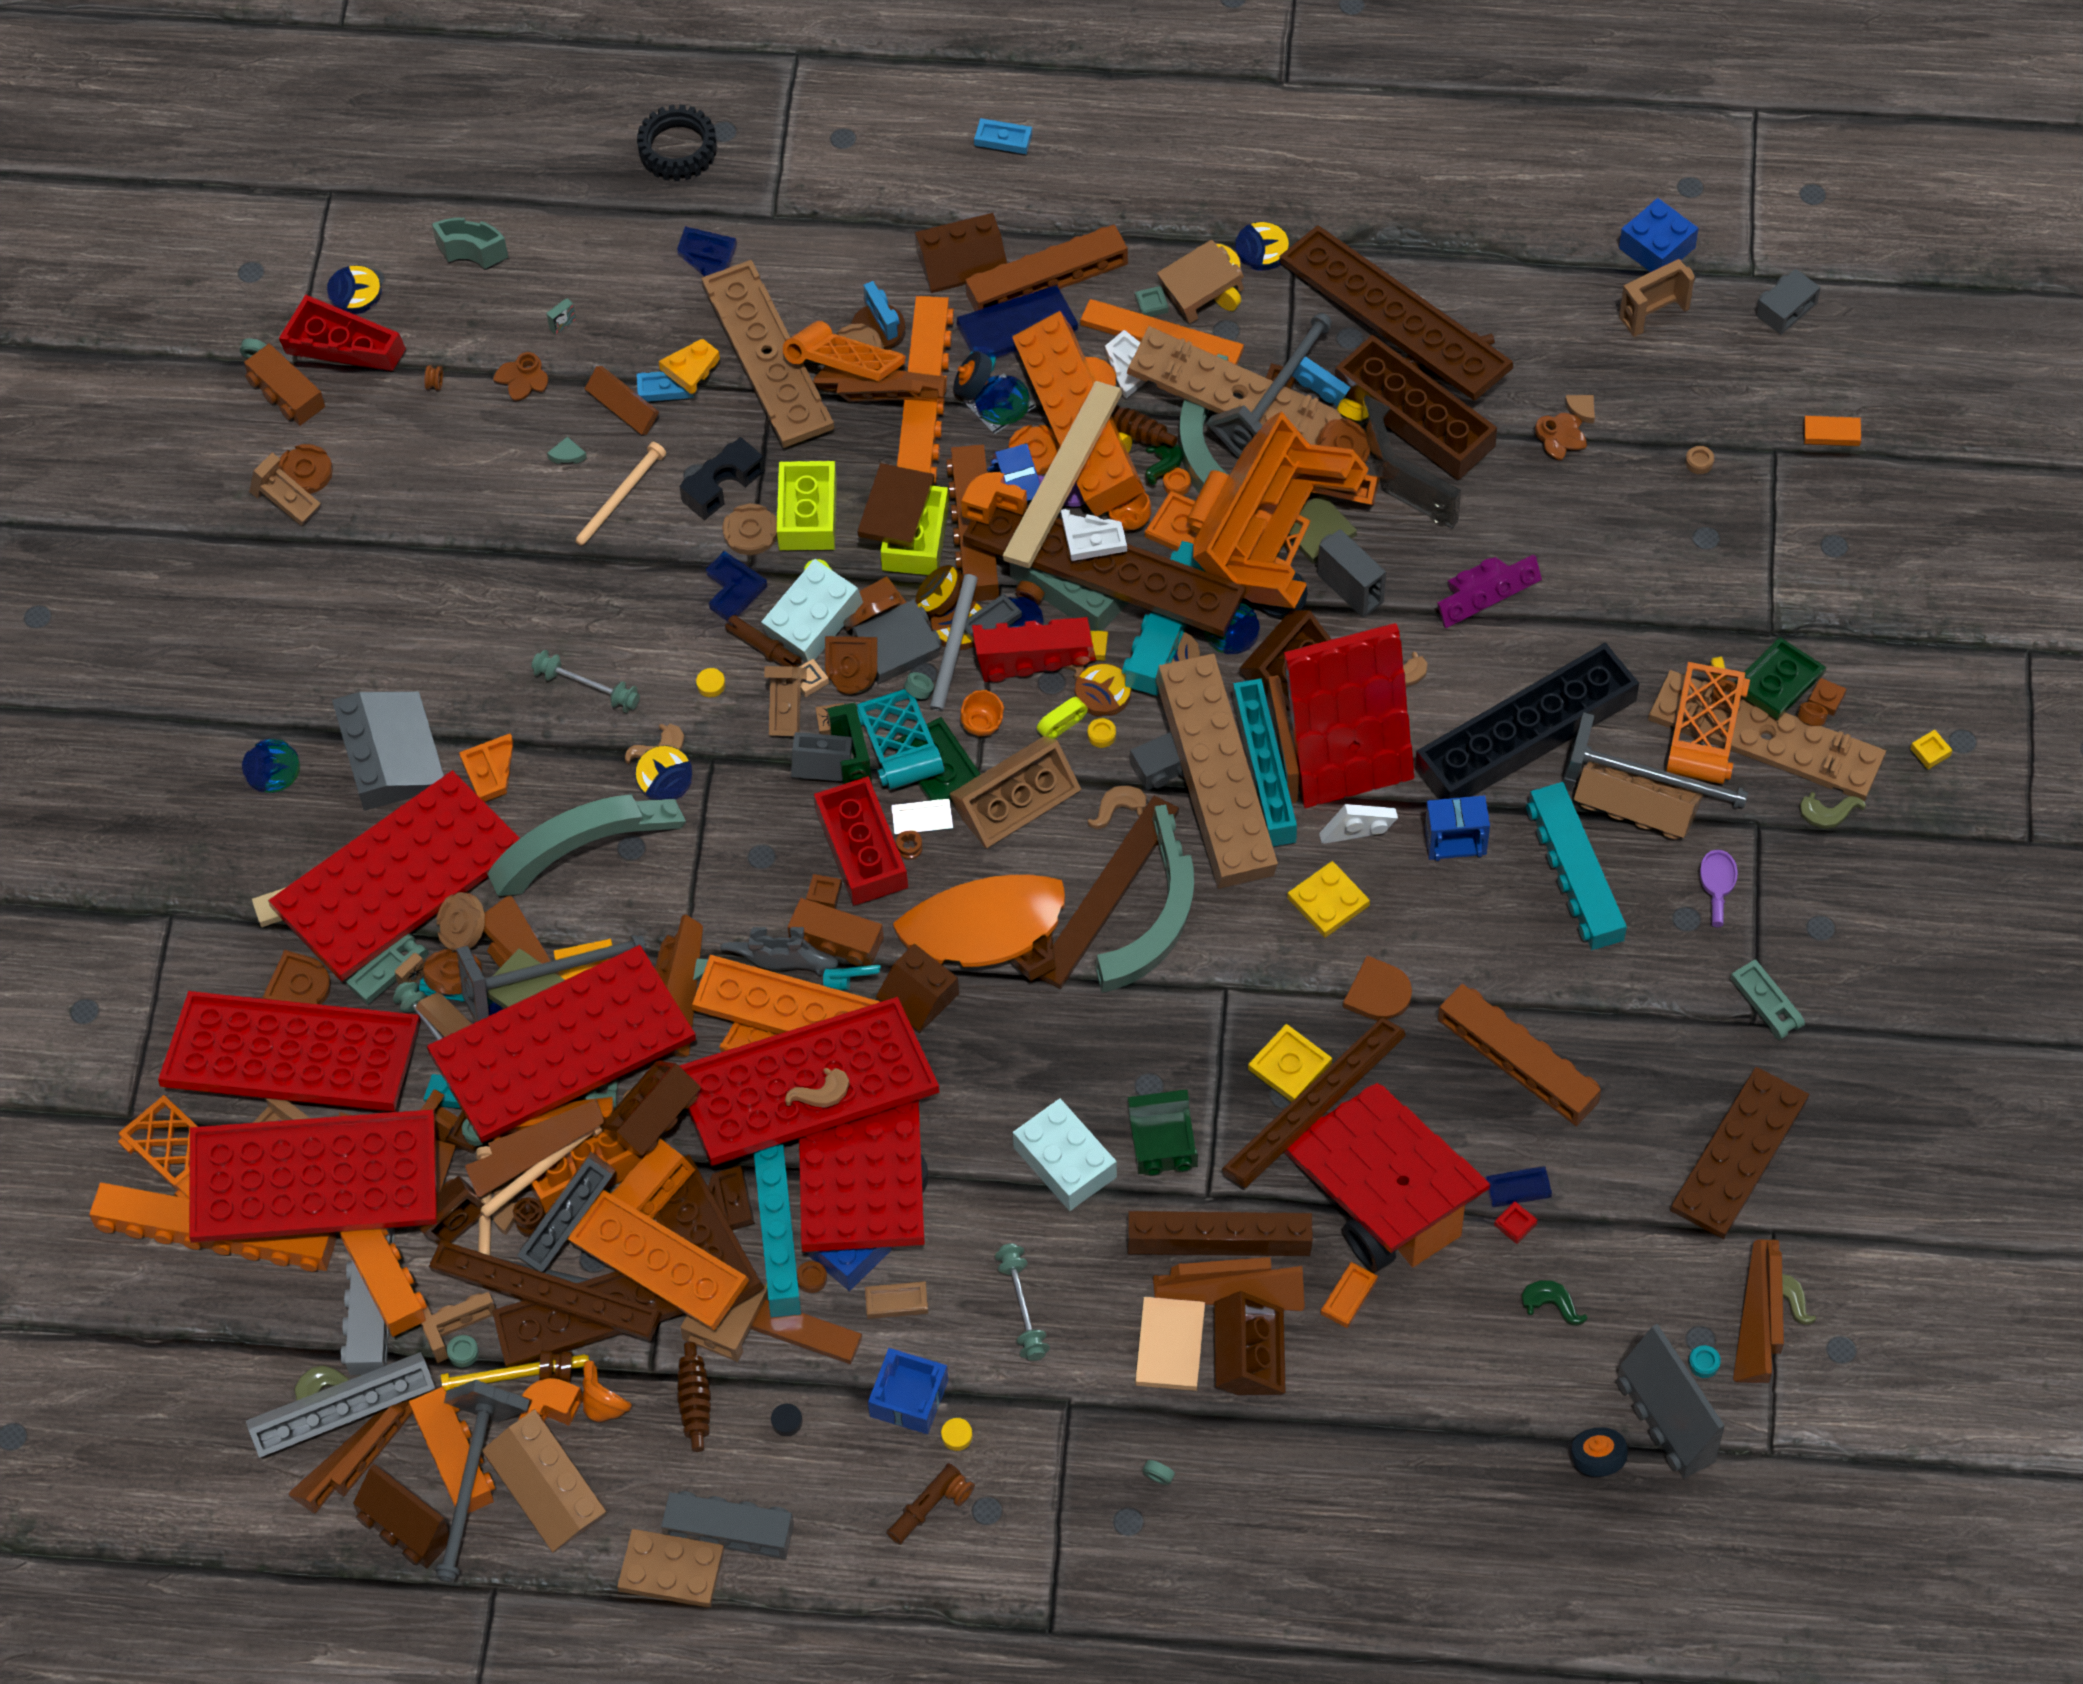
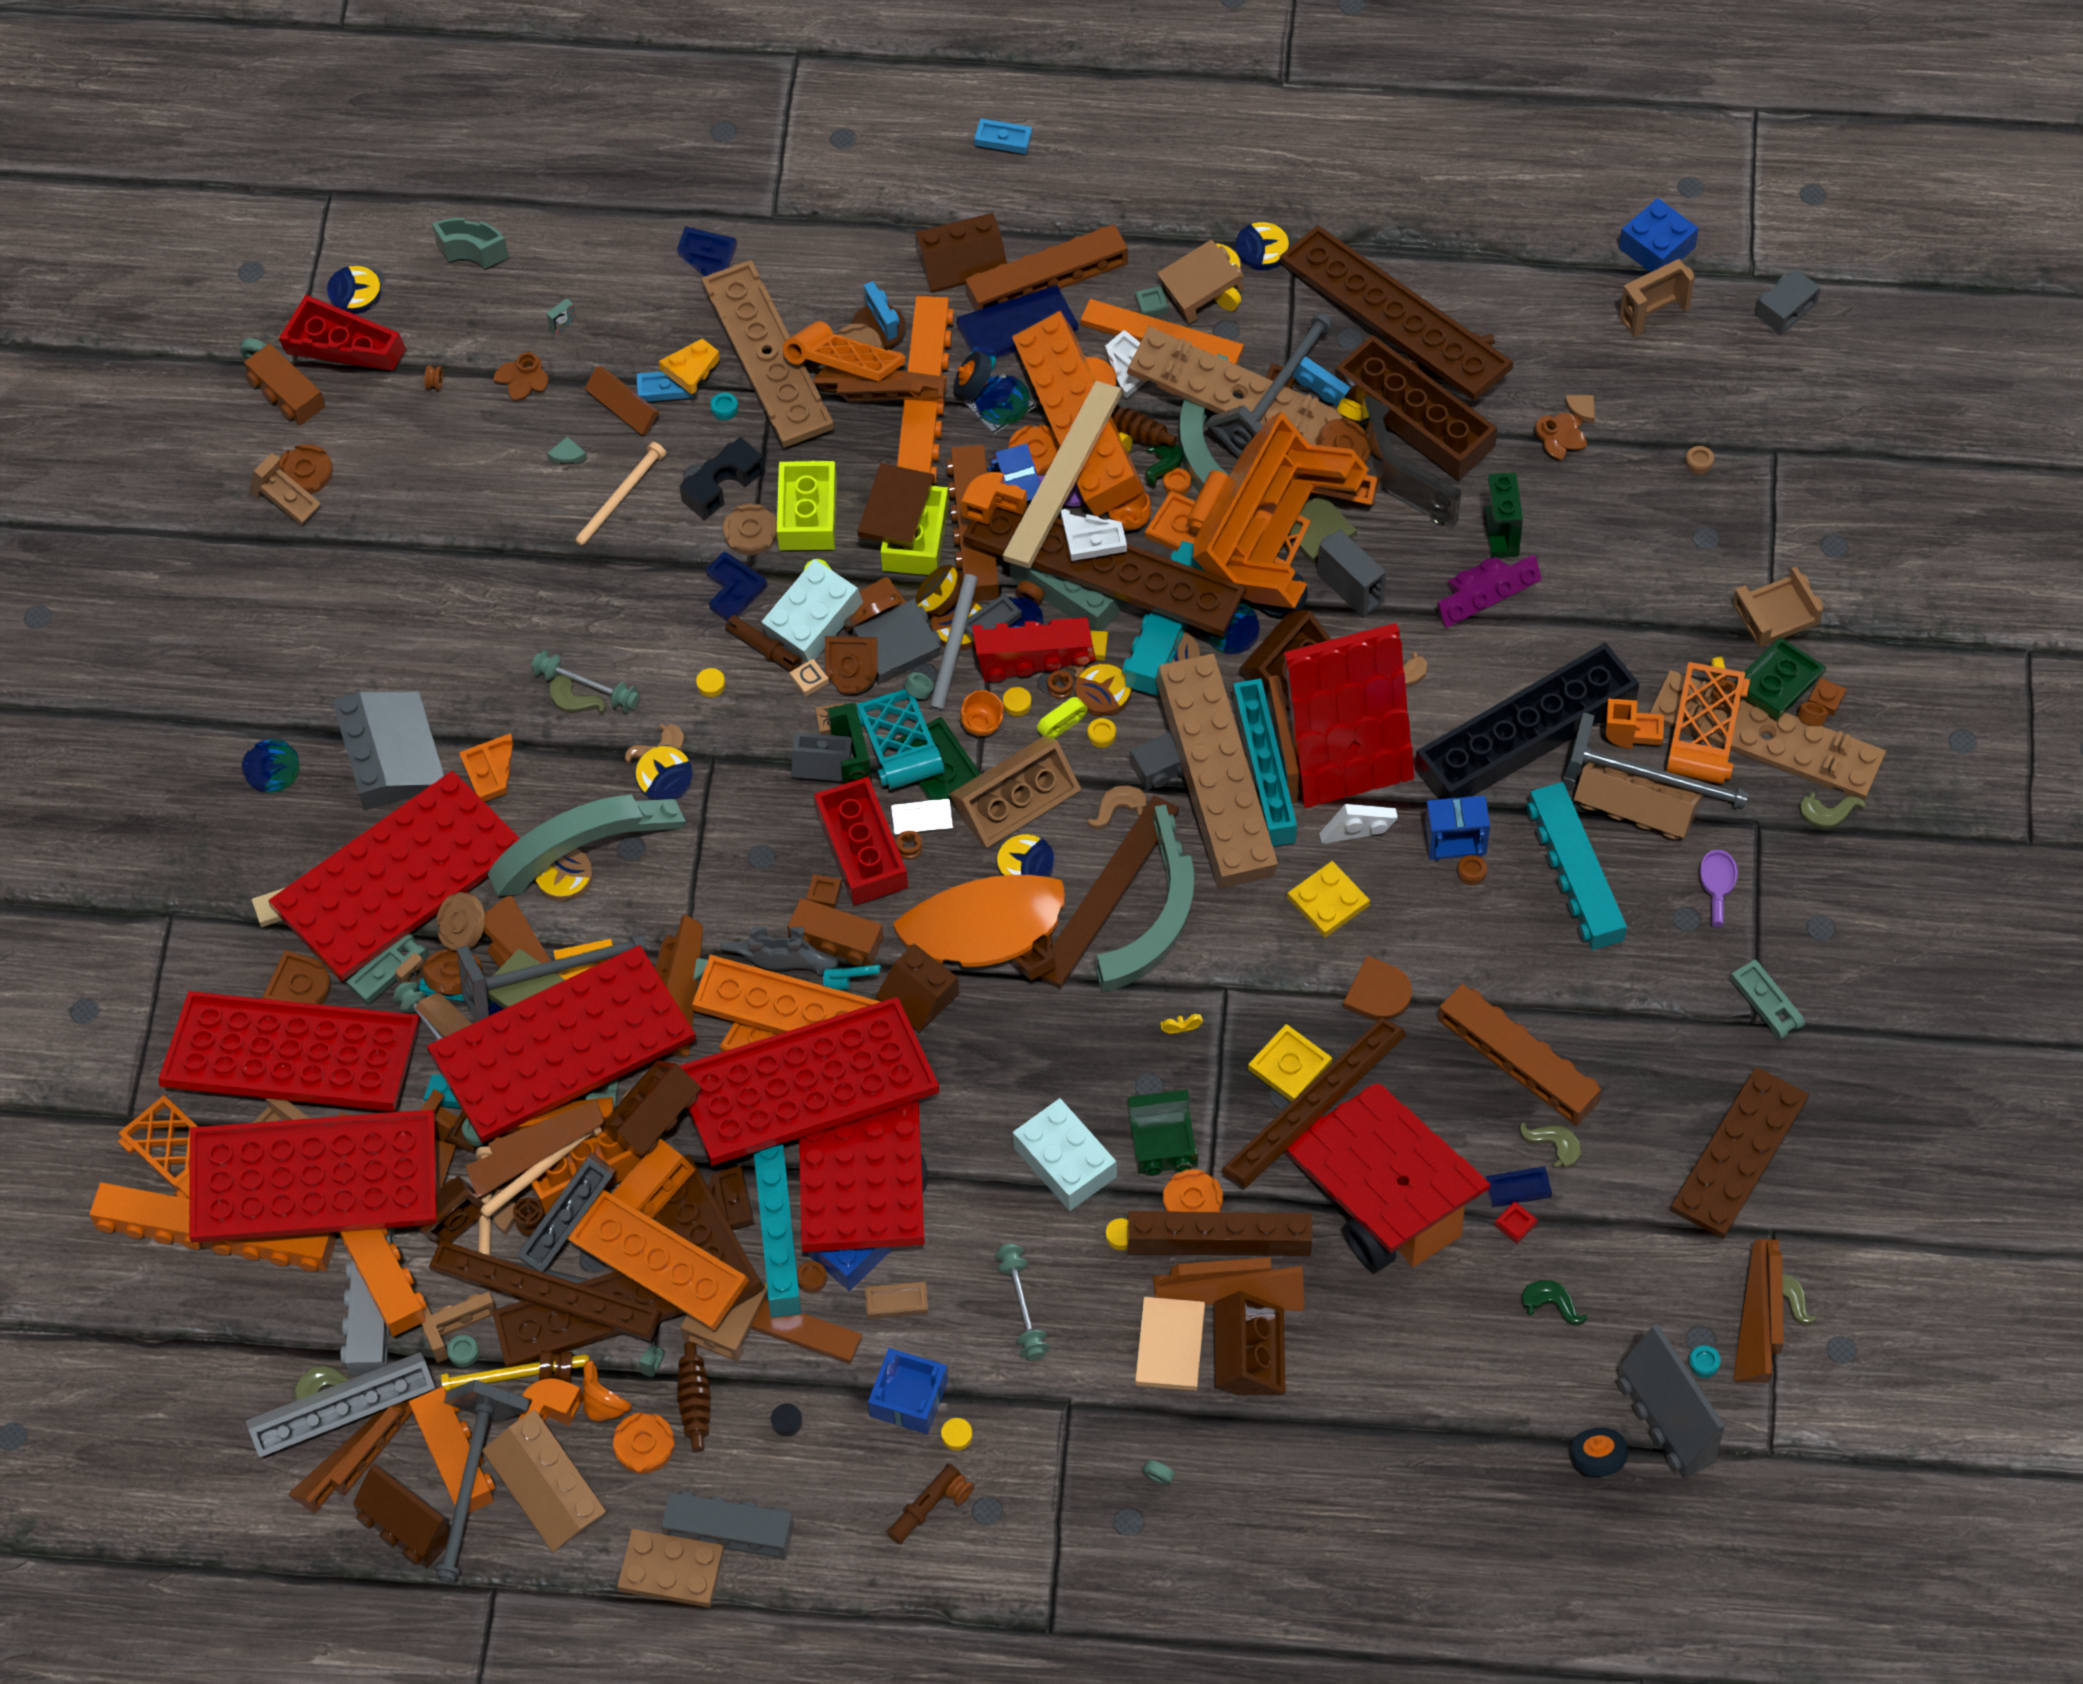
(565, 700): none -> olive piece
(566, 877): none -> tile
(643, 1442): none -> orange tile
(651, 1360): none -> sand green tile
(673, 119): black tyre -> none
(724, 406): none -> teal tile
(784, 699): medium nougat bracket -> none
(831, 1093): medium nougat piece -> none
(1017, 701): none -> yellow tile
(1025, 856): none -> tile
(1055, 690): none -> dark orange bush
(1117, 1234): none -> yellow tile
(1171, 1026): none -> yellow piece
(1193, 1193): none -> orange tile
(1349, 1295): orange tile -> none
(1472, 870): none -> dark orange tile
(1504, 516): none -> dark green panel
(1563, 1139): none -> olive piece
(1627, 726): none -> orange brick
(1778, 608): none -> medium nougat panel
(1832, 430): orange tile -> none
(1931, 749): yellow plate -> none

